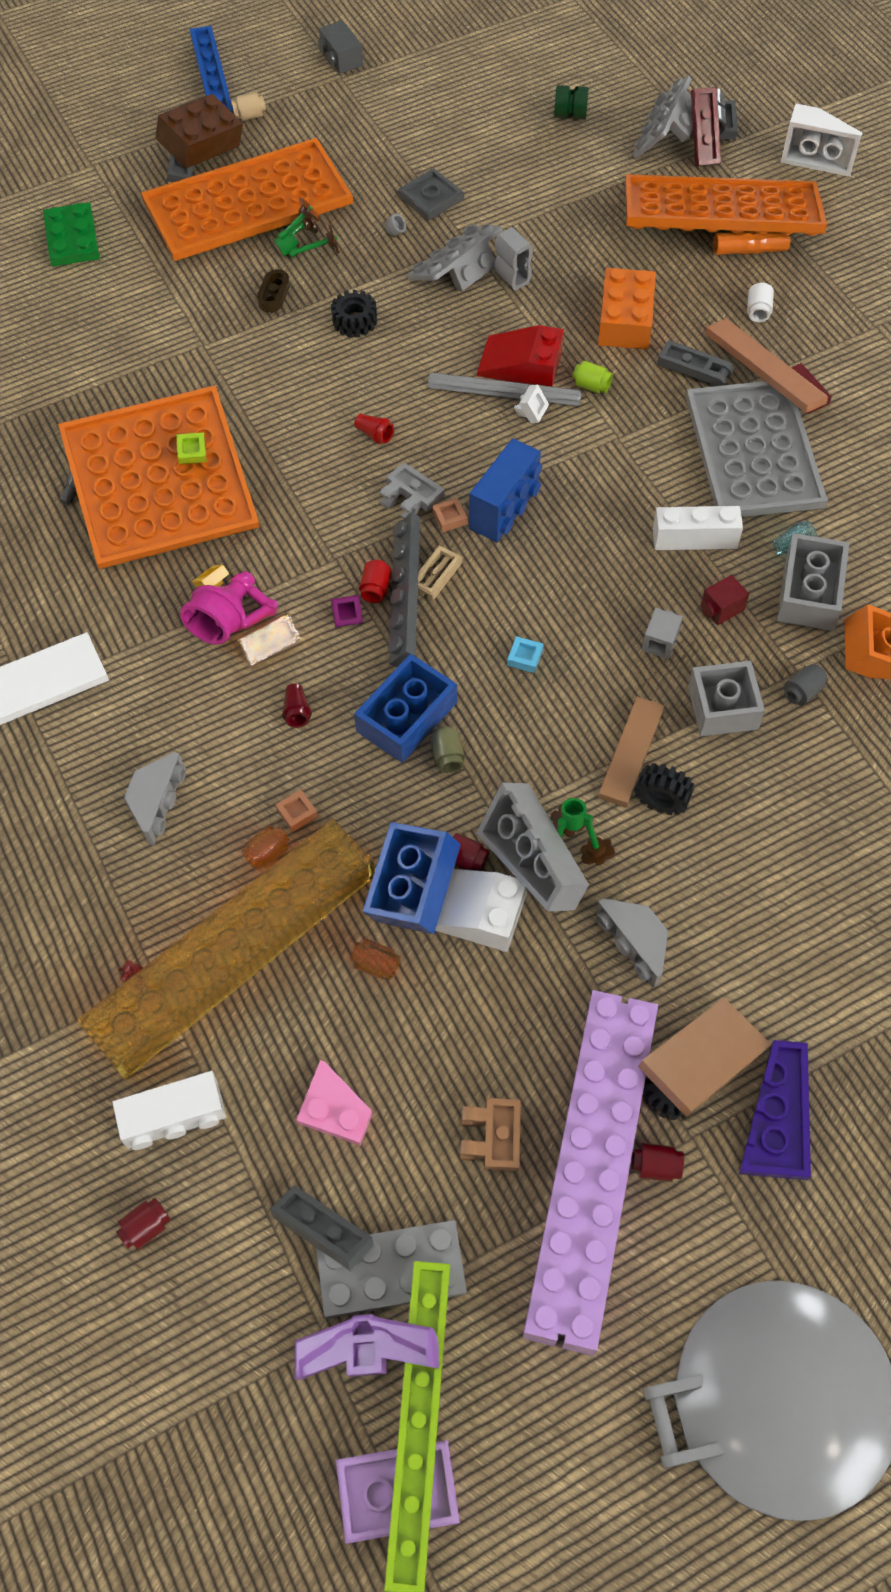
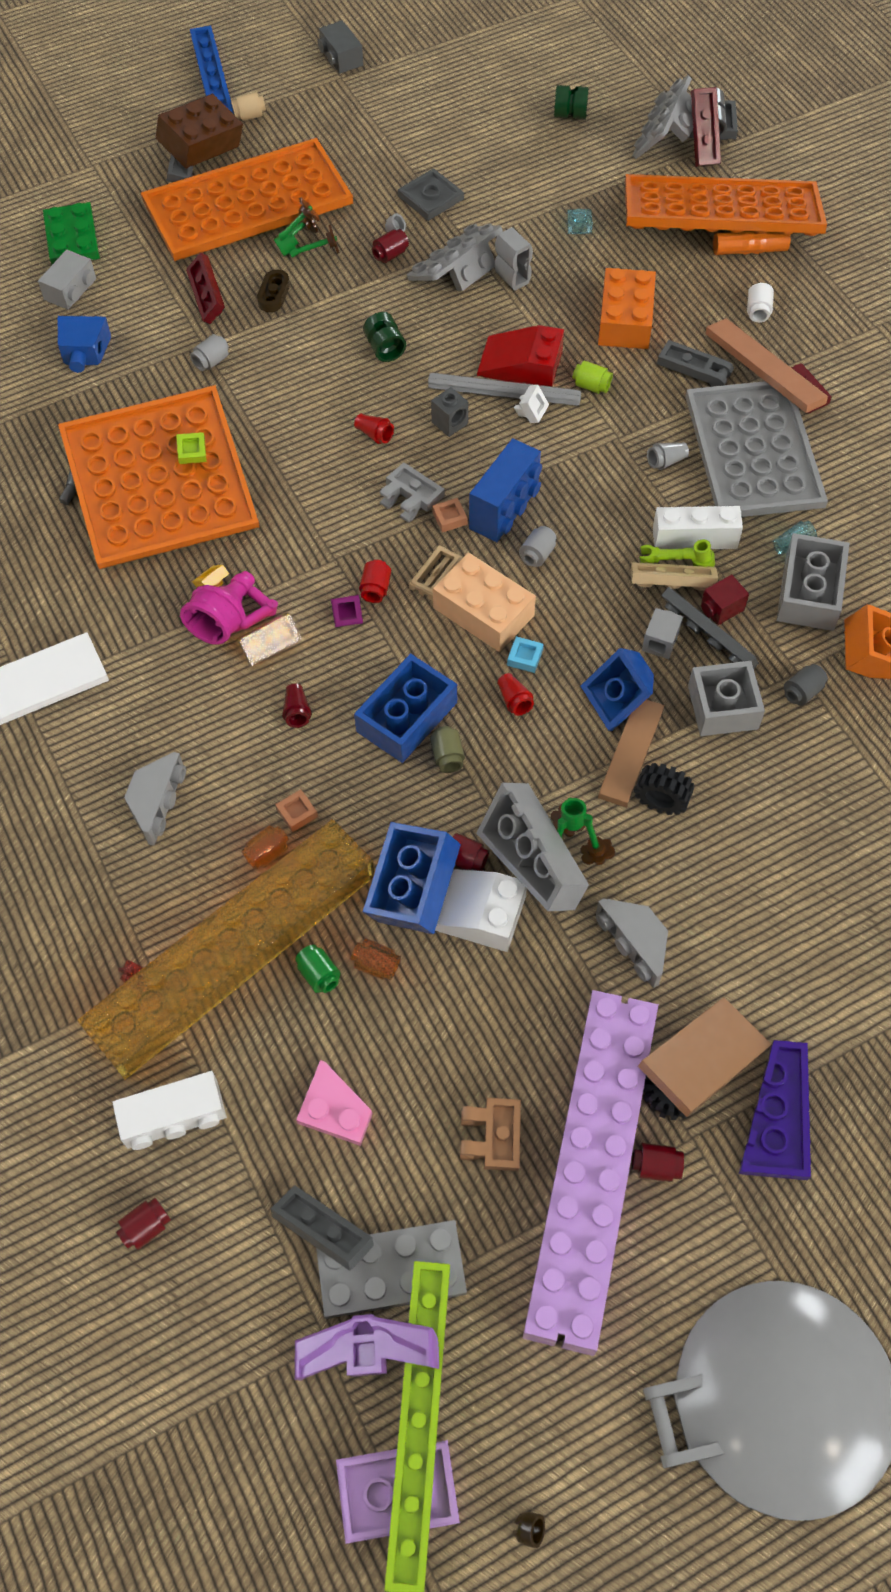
(67, 279): none -> light grey brick
(82, 340): none -> blue torso
(205, 288): none -> dark red plate
(209, 352): none -> light grey brick
(317, 969): none -> green brick
(354, 323): black tyre -> none
(384, 337): none -> dark green wheel
(390, 245): none -> dark red brick
(404, 590): dark grey plate -> none
(449, 411): none -> dark grey brick
(484, 602): none -> light nougat brick
(516, 696): none -> red cone
(530, 1529): none -> dark brown hinge
(538, 546): none -> light grey brick
(579, 221): none -> clear light blue plate
(619, 686): none -> blue slope
(665, 454): none -> light grey cone
(673, 575): none -> tan plate
(699, 622): none -> dark grey plate
(700, 554): none -> lime brick
(820, 141): white slope -> none

